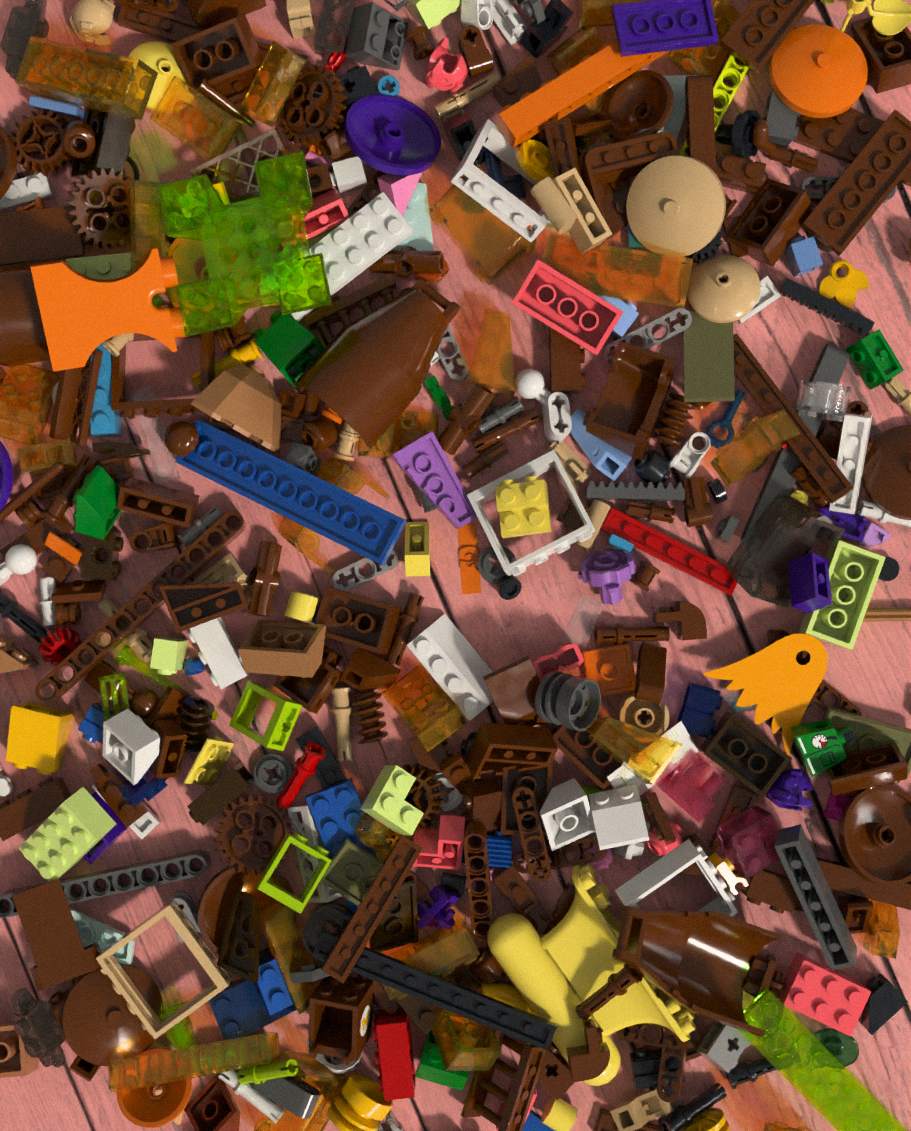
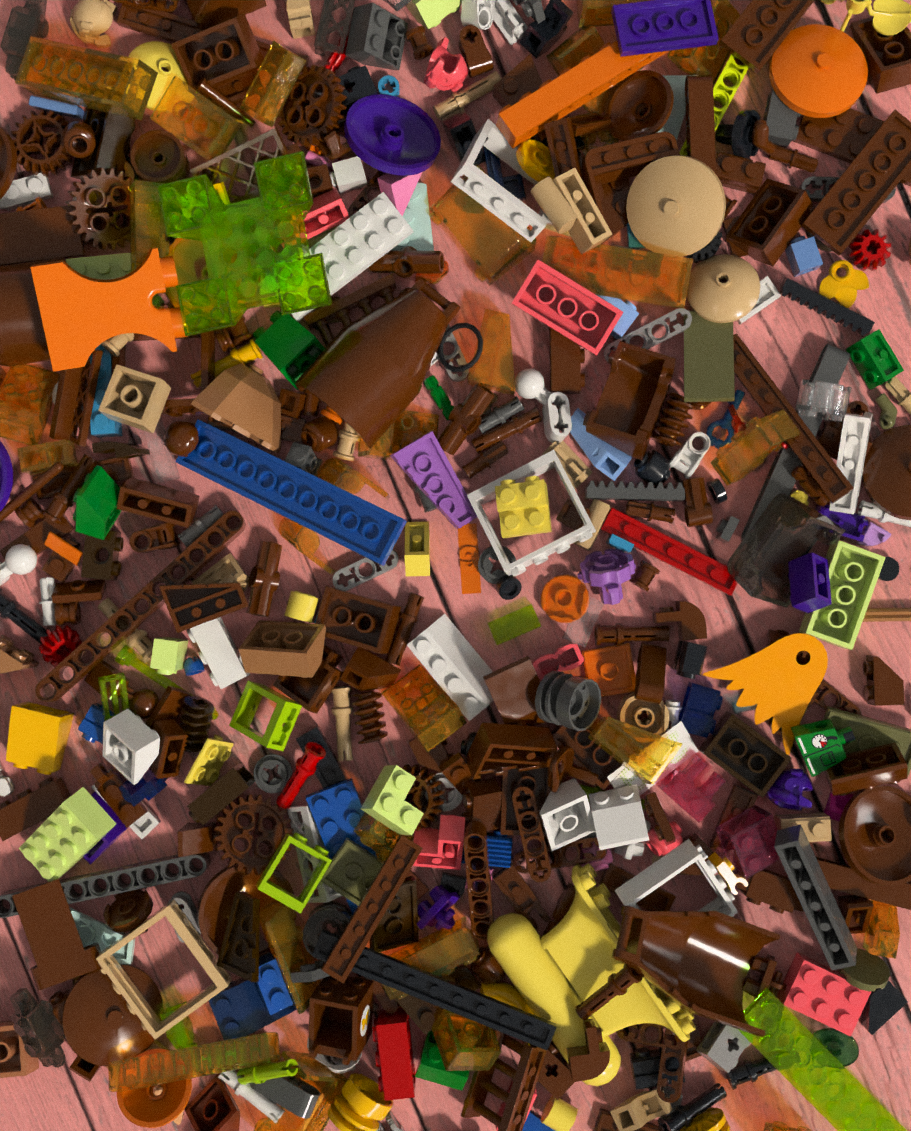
(128, 910): none -> reddish brown tile
(135, 398): none -> tan brick
(159, 157): none -> reddish brown wheel
(196, 838): none -> reddish brown slope
(477, 355): none -> black piece
(514, 624): none -> clear neon green tile
(565, 598): none -> orange tile
(566, 756): none -> reddish brown piece
(655, 901): none -> reddish brown plate
(673, 708): none -> white pin
(689, 659): none -> black brick
(736, 419): none -> clear red hand
(815, 825): none -> tan brick
(869, 972): none -> olive tile
(874, 242): none -> red gear
(883, 684): none -> reddish brown slope
(888, 412): none -> olive arm

